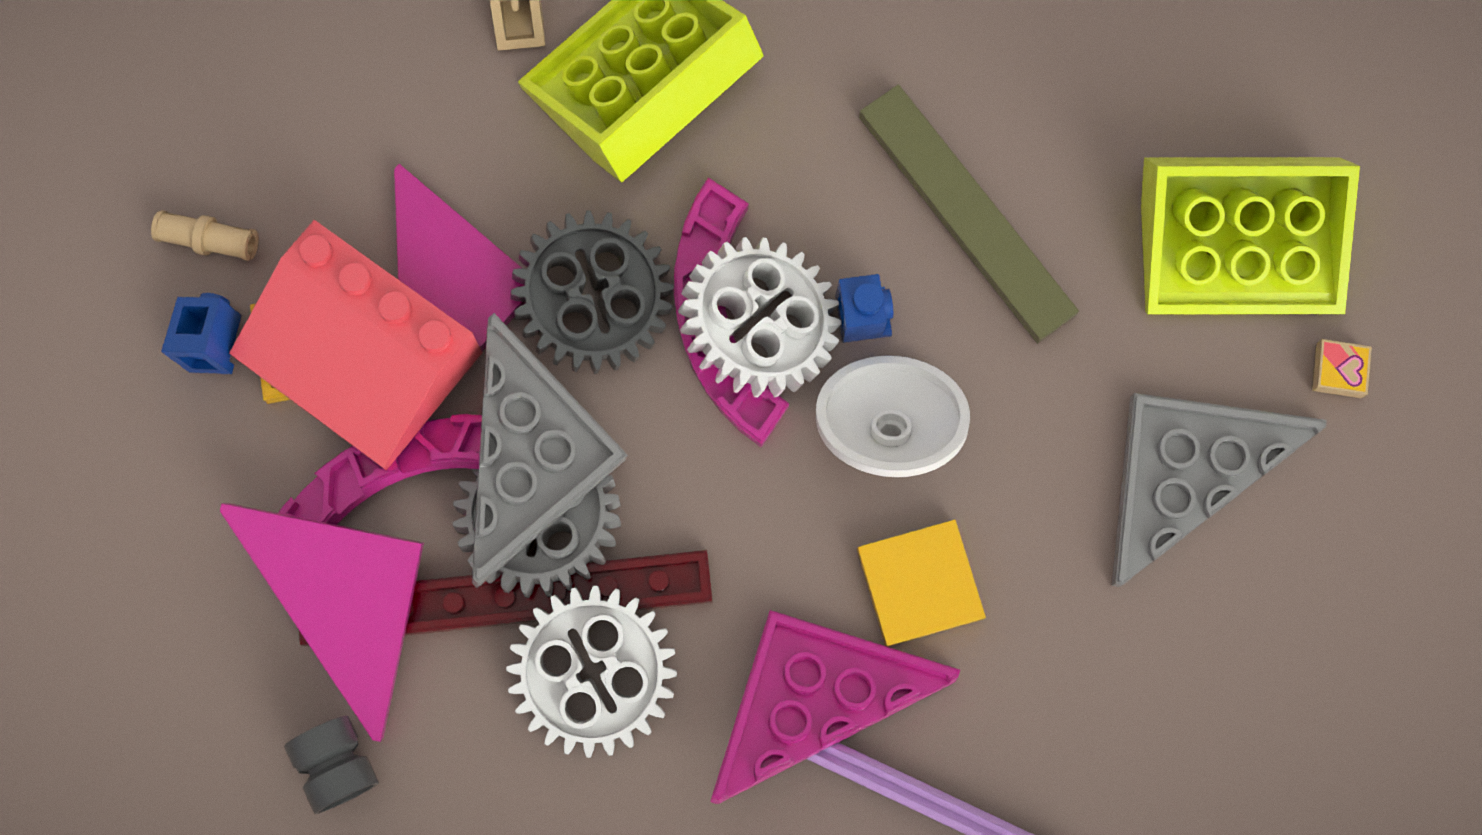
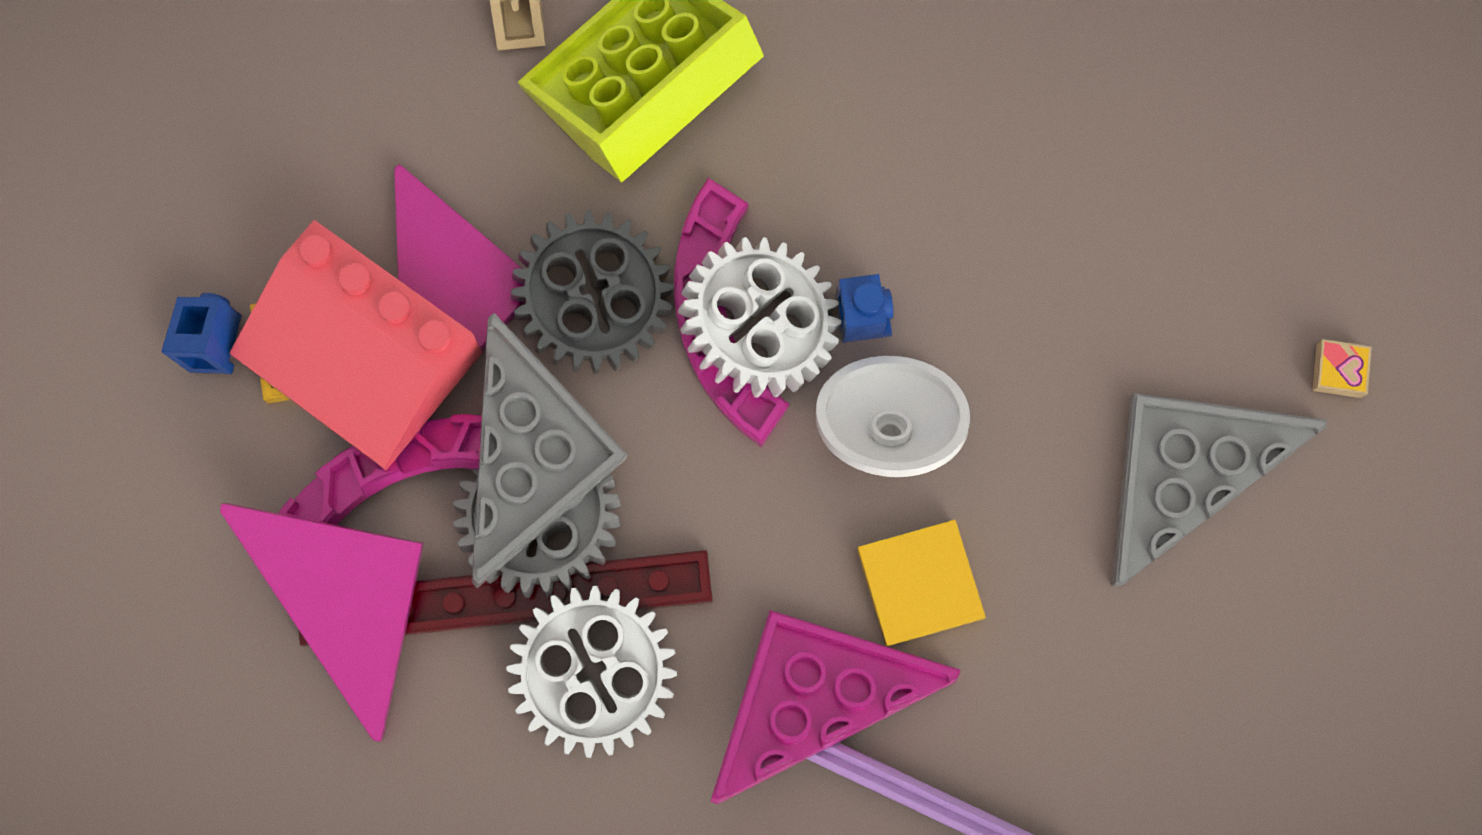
(204, 235): tan pin -> none
(331, 764): dark grey wheel -> none
(968, 214): olive tile -> none
(1247, 234): neon yellow slope -> none

